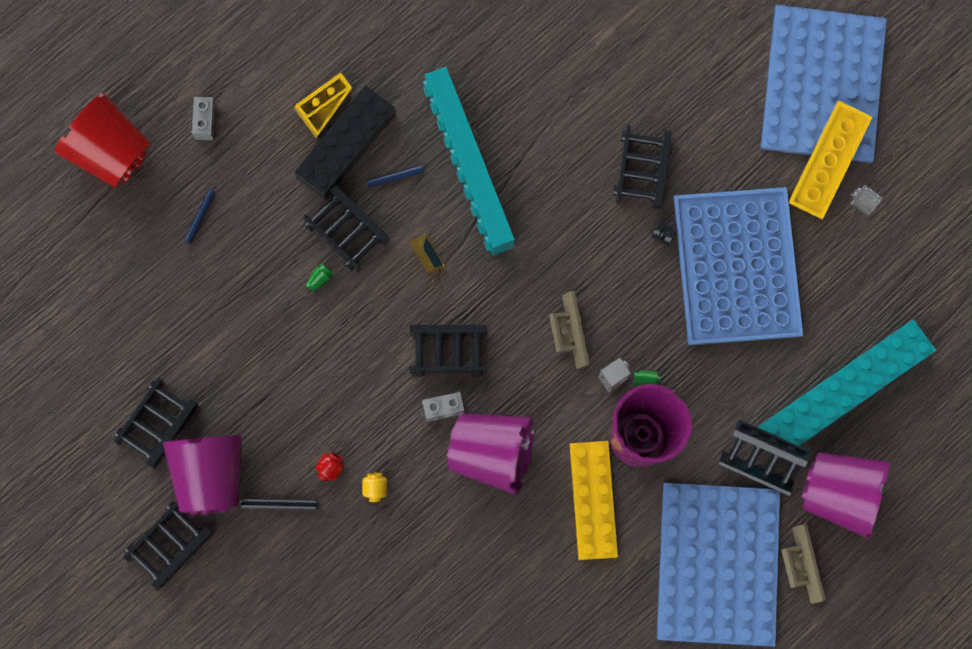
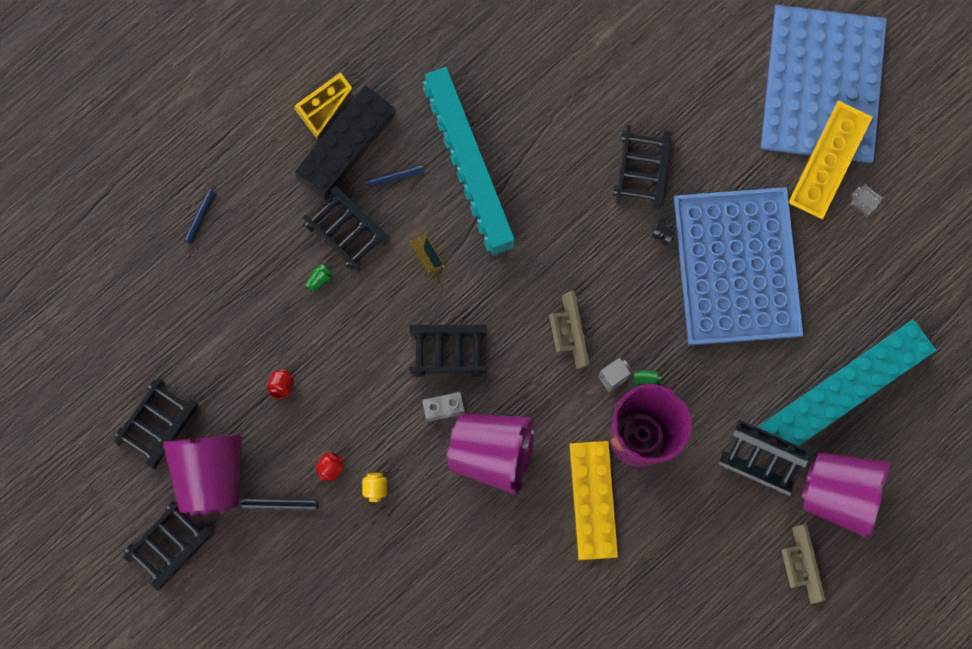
(104, 143): red cone -> none
(203, 118): light grey brick -> none
(280, 384): none -> red head
(718, 565): medium blue plate -> none

